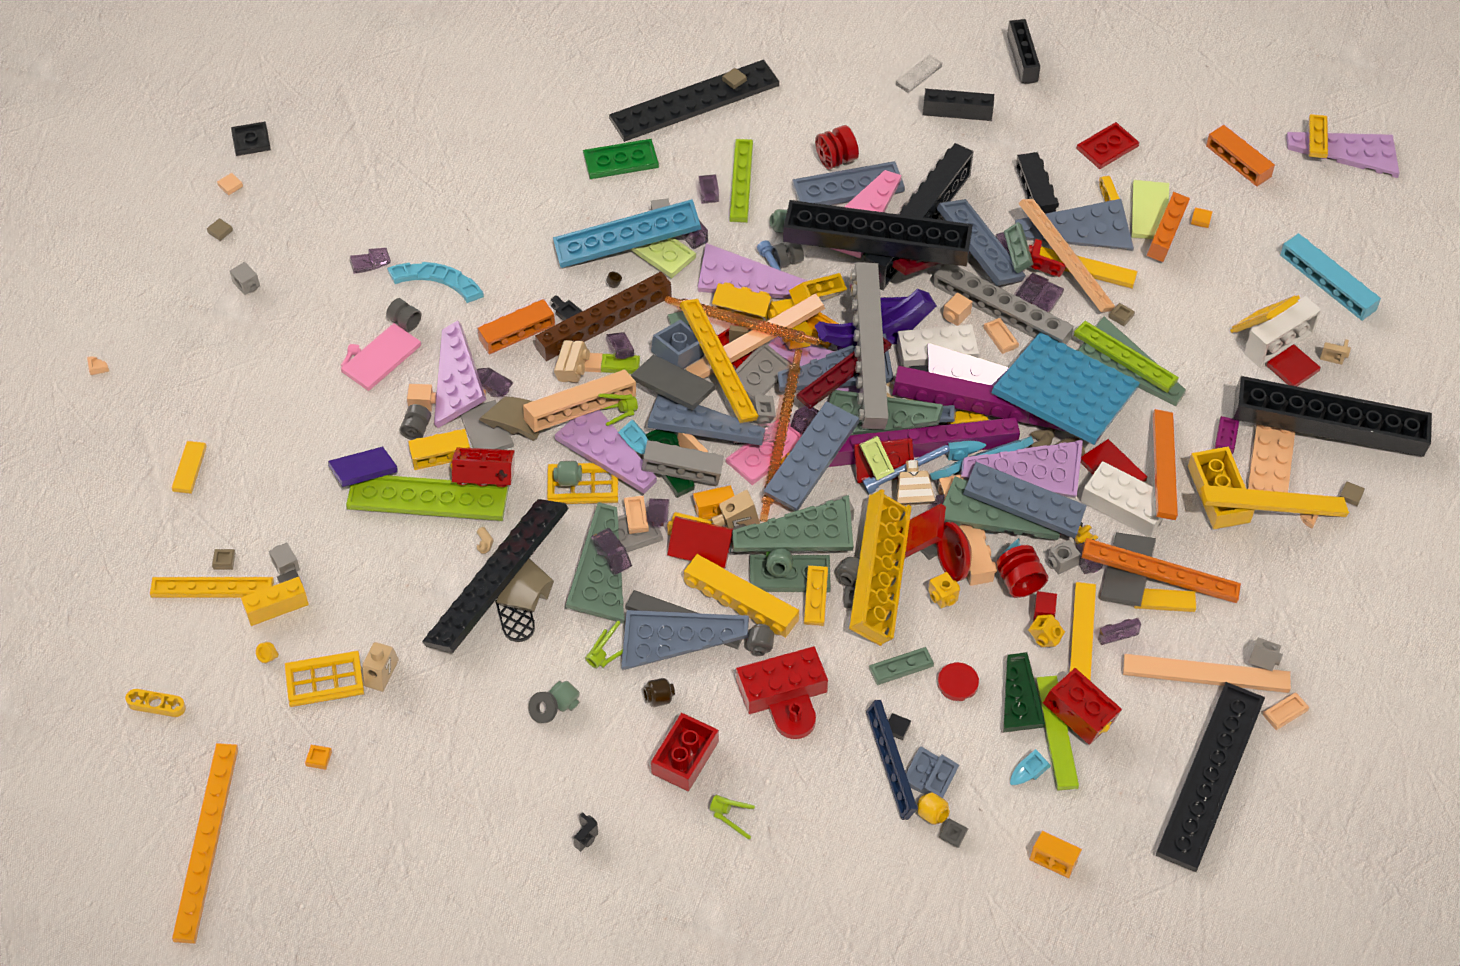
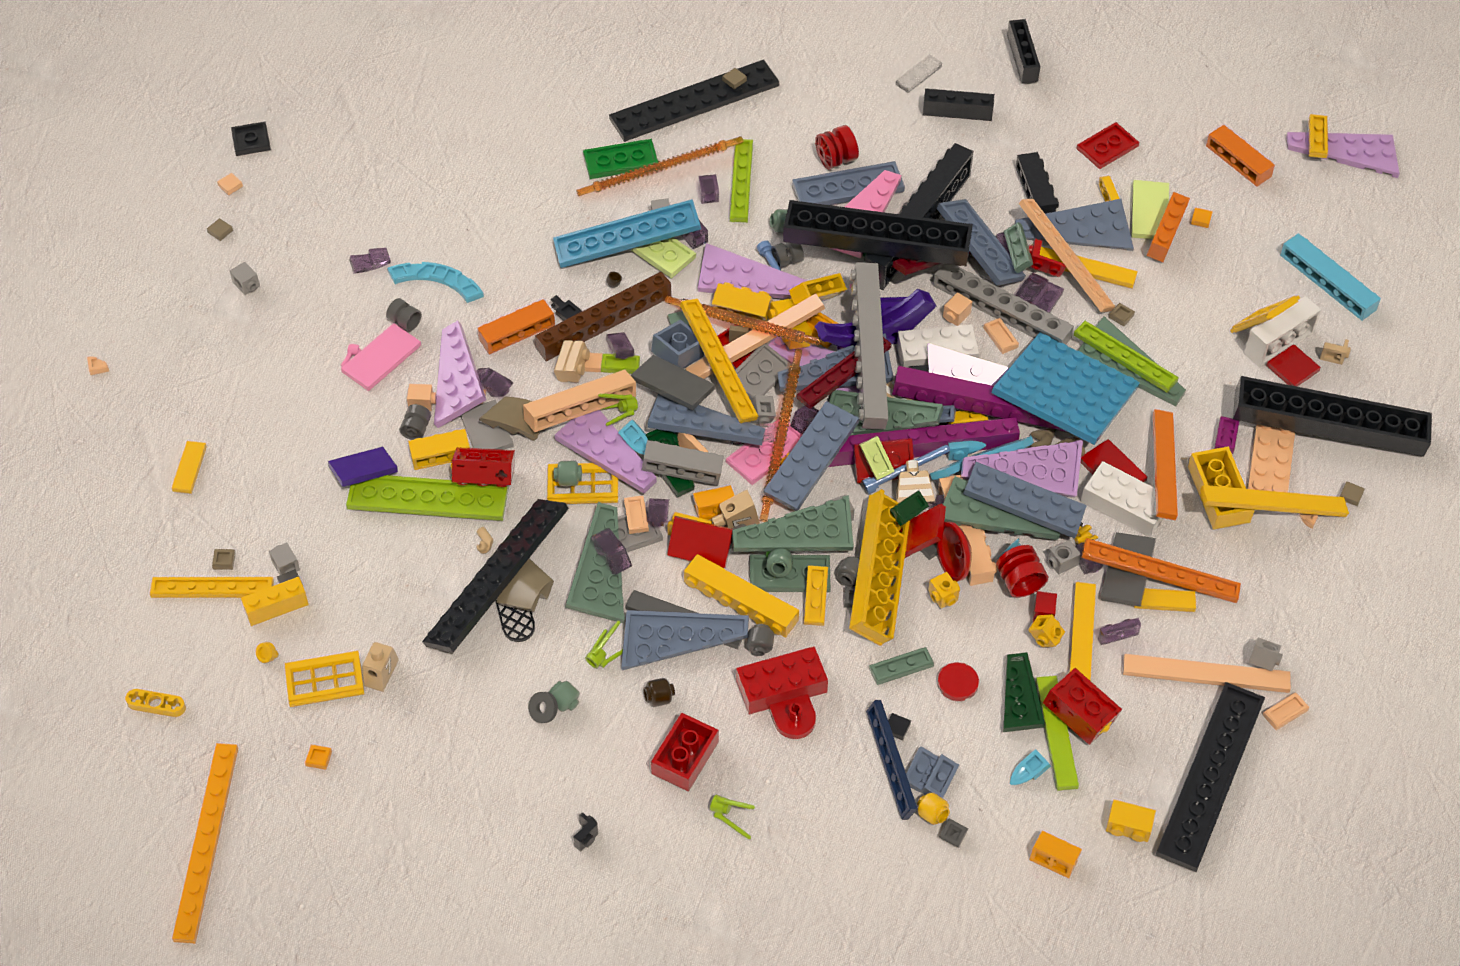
(598, 186): none -> clear orange hose
(909, 508): none -> dark green tile
(1130, 821): none -> yellow brick

